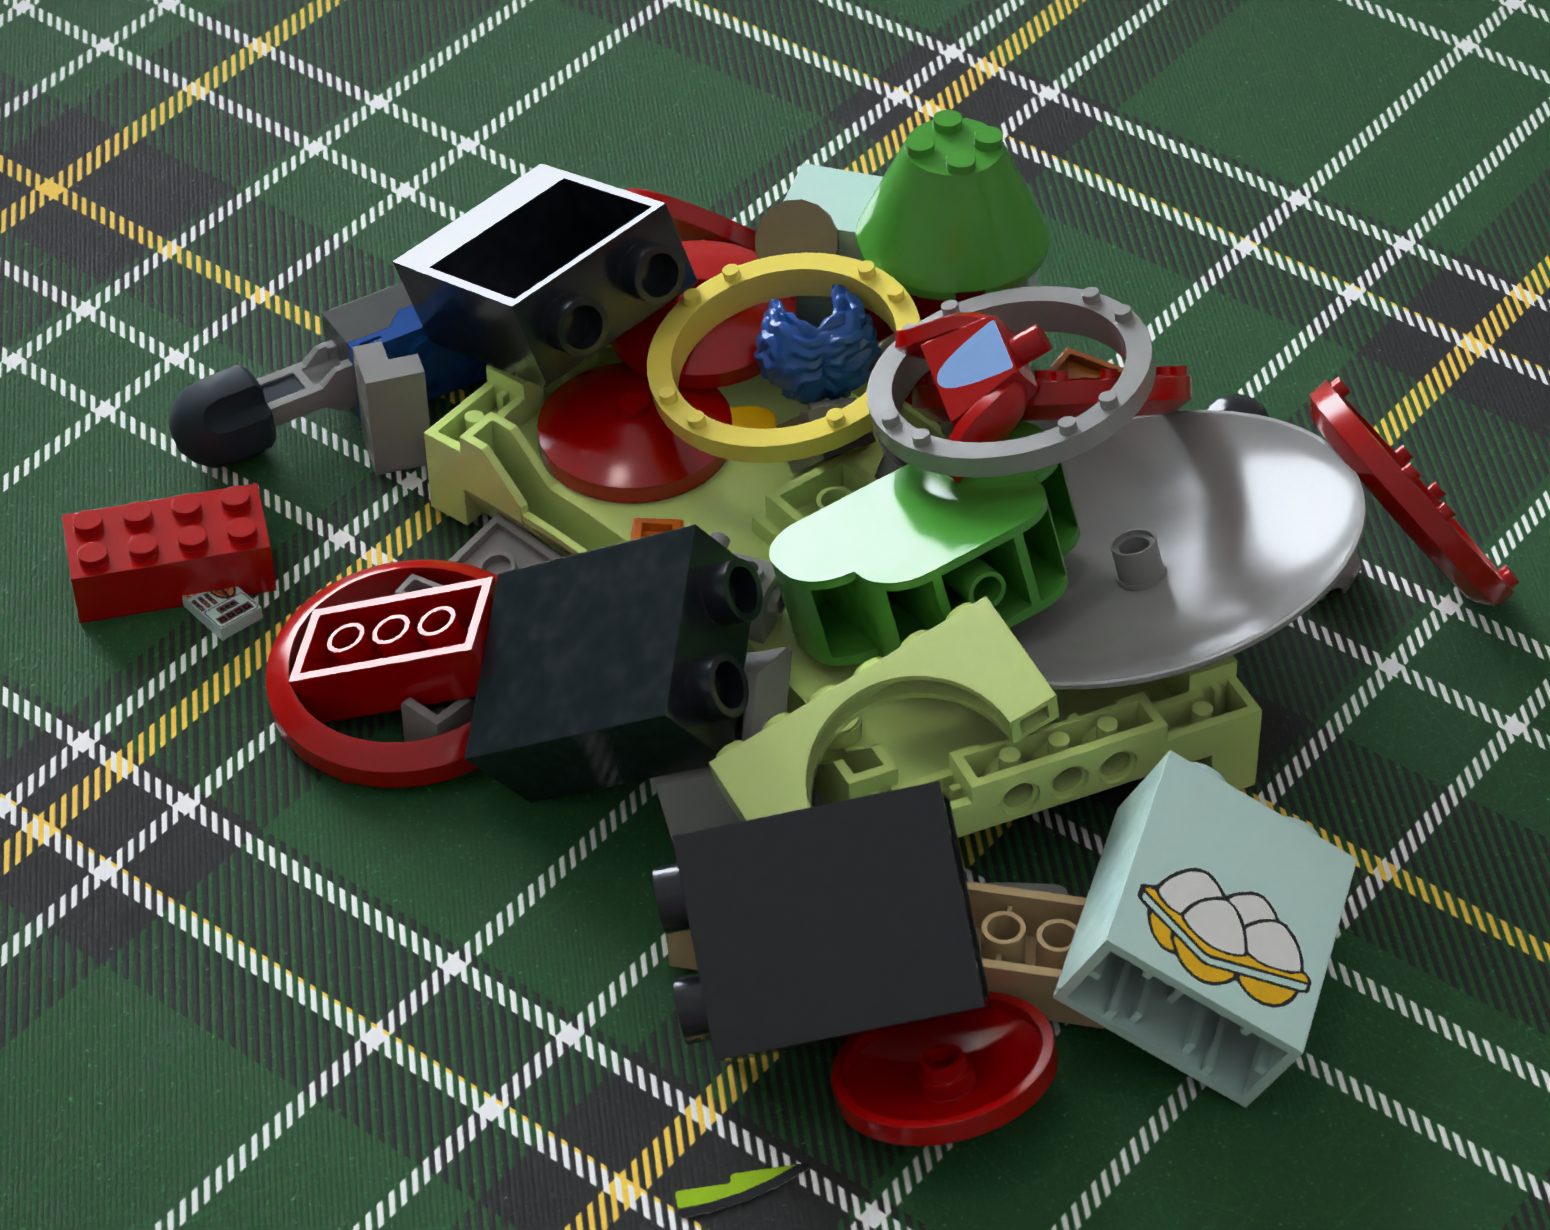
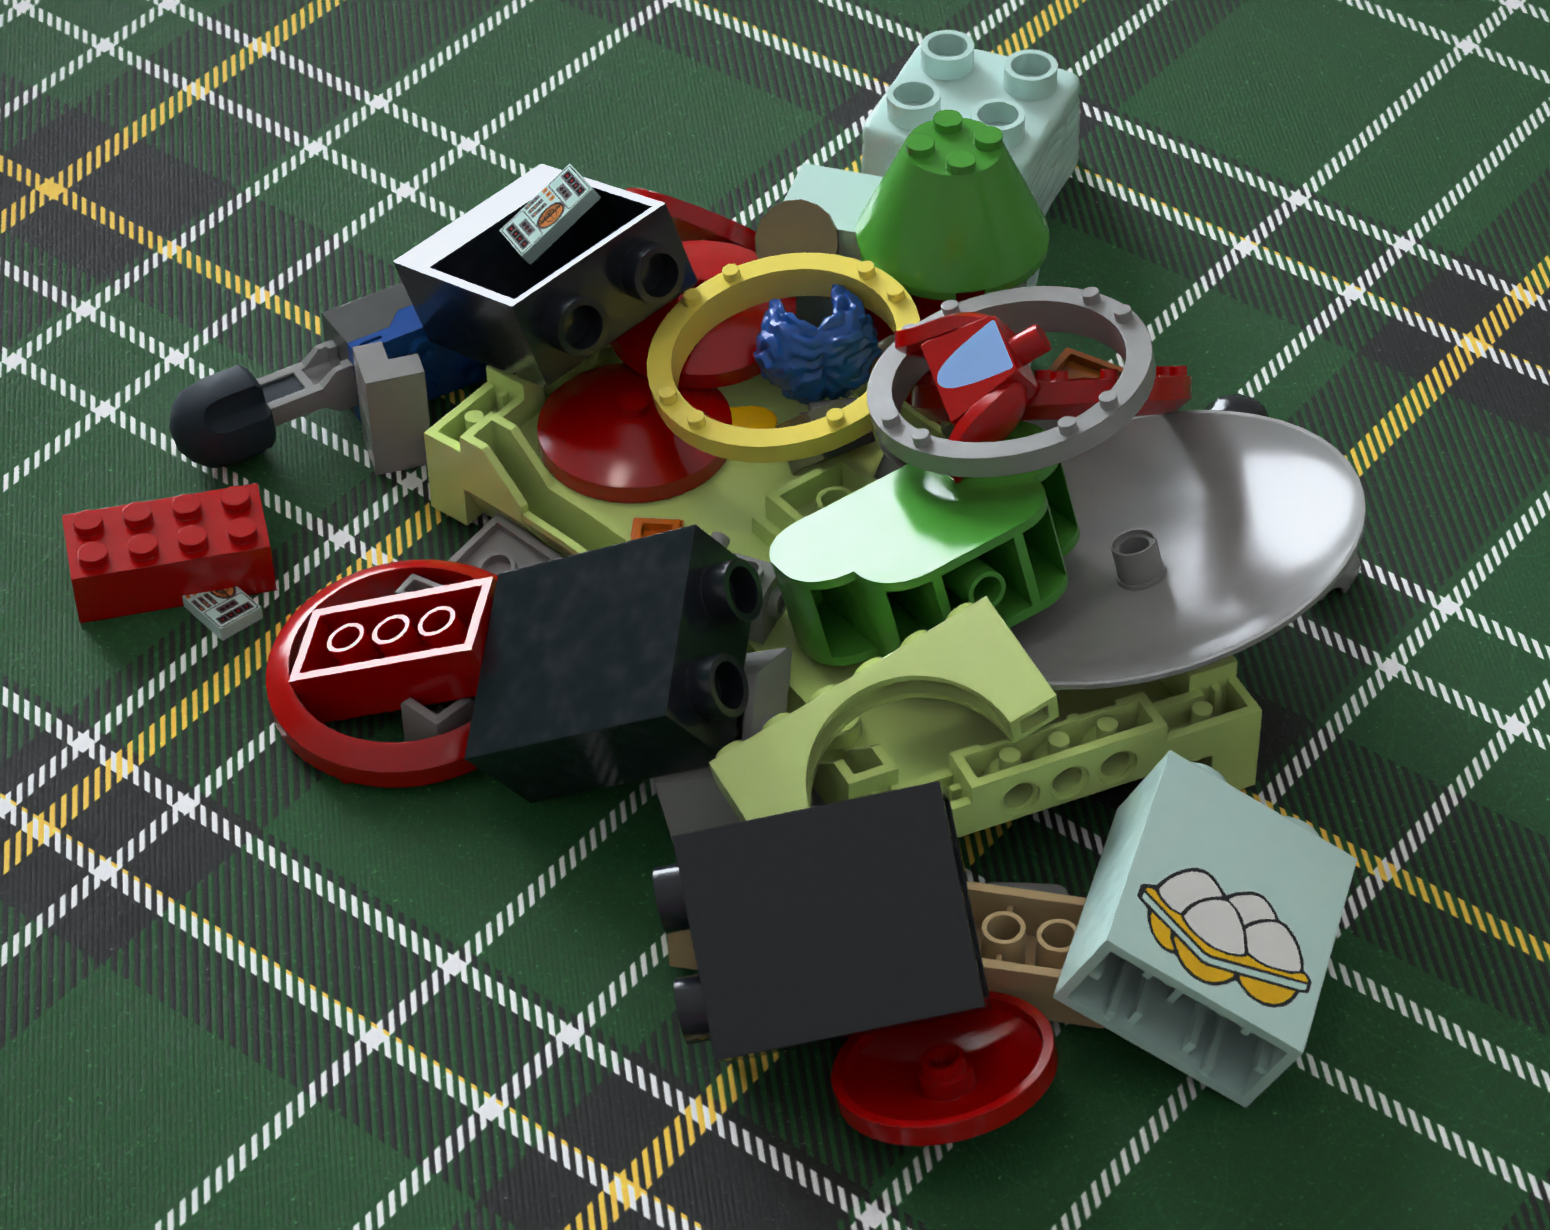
(550, 214): none -> tile
(740, 1189): sticker -> none
(1017, 93): none -> light aqua brick
(1407, 498): red piece -> none

